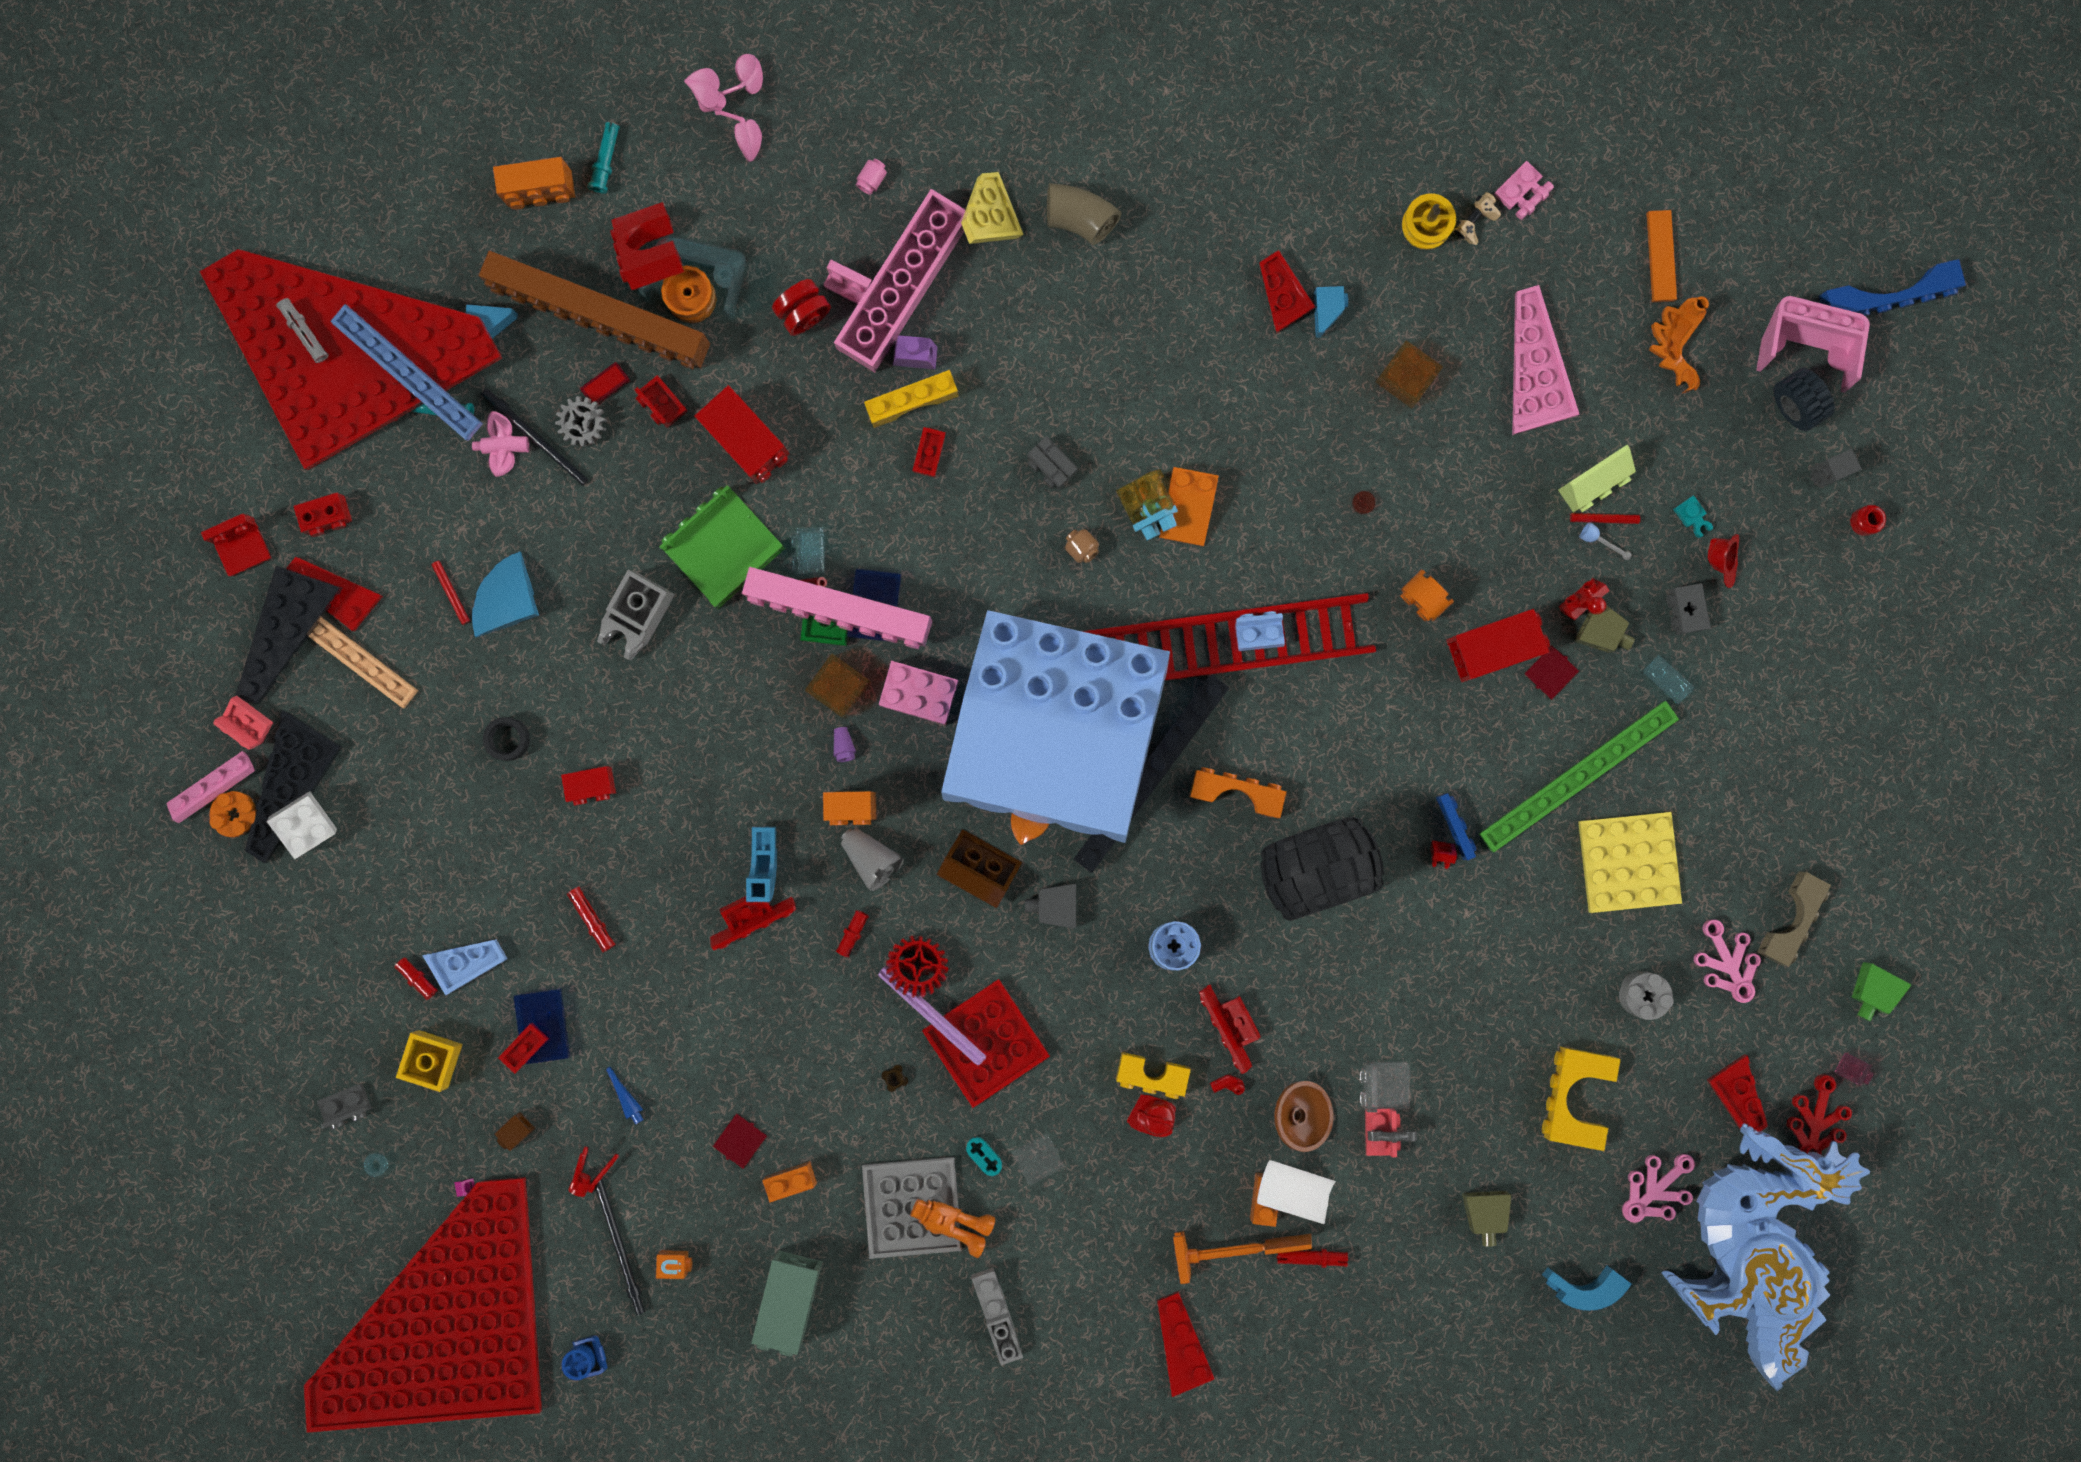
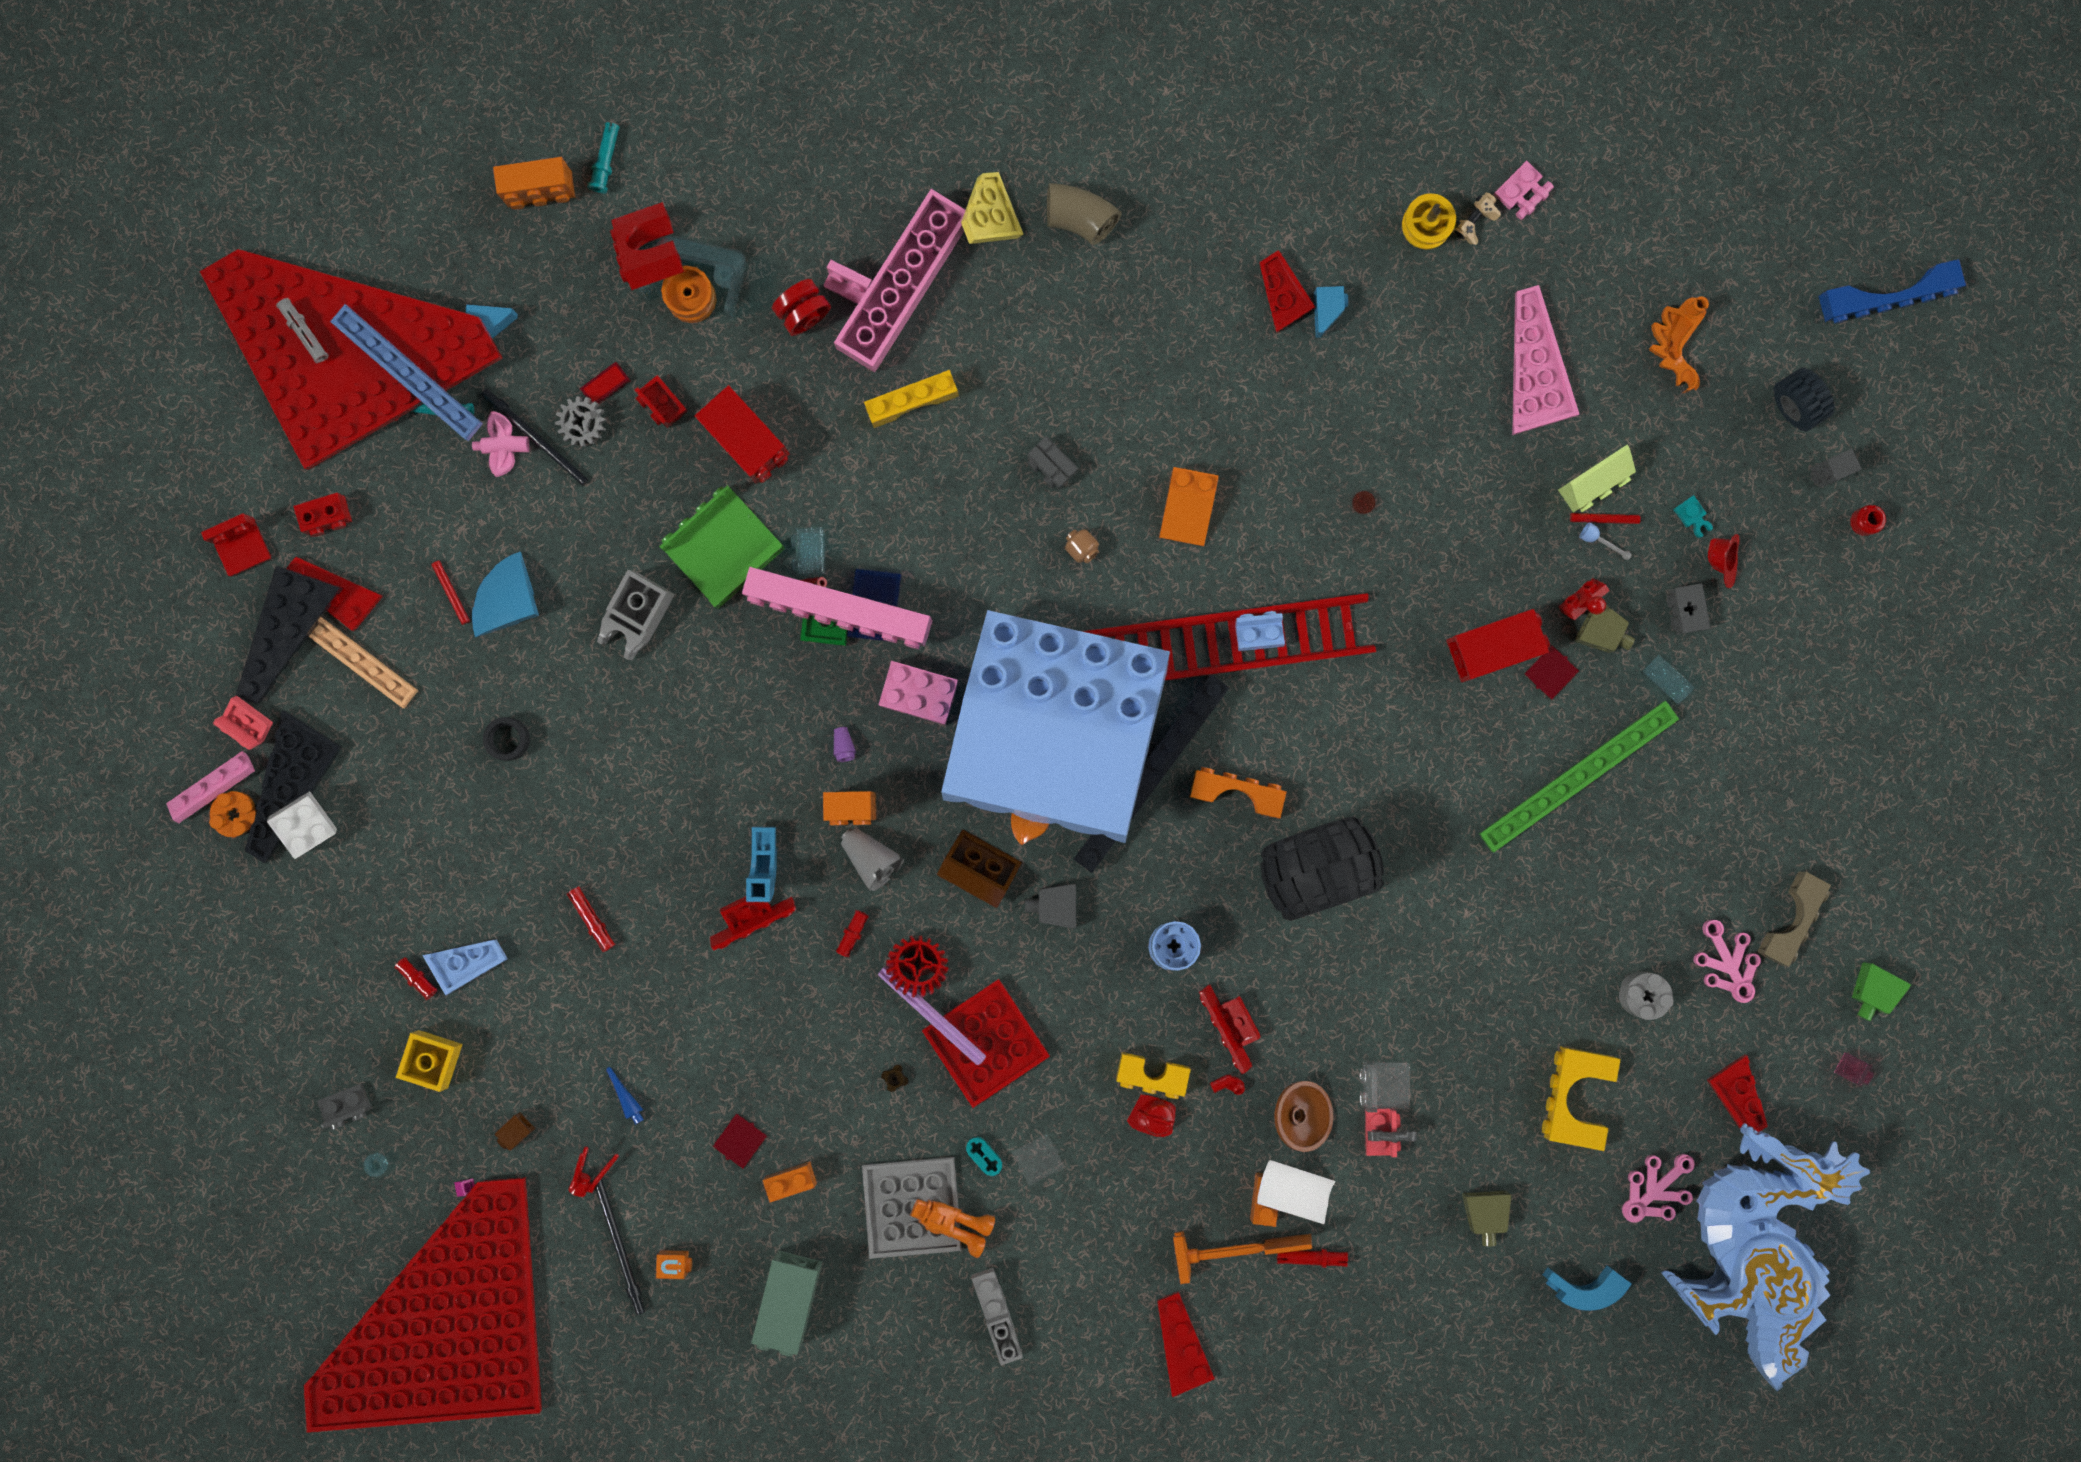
(523, 1048): red plate -> none
(547, 1013): clear blue plate -> none
(583, 1358): blue piece -> none
(588, 784): red brick -> none
(594, 310): dark orange brick -> none
(705, 88): bright pink plant -> none
(837, 686): clear orange brick -> none
(871, 176): bright pink brick -> none
(915, 352): medium lavender torso -> none
(929, 452): red plate -> none
(1148, 504): clear yellow hips -> none
(1409, 374): clear orange brick -> none
(1426, 596): orange brick -> none
(1443, 852): red tile -> none
(1457, 826): blue plate -> none
(1630, 862): light yellow plate -> none
(1661, 256): orange tile -> none
(1817, 1122): red plant -> none
(1822, 327): bright pink windscreen -> none

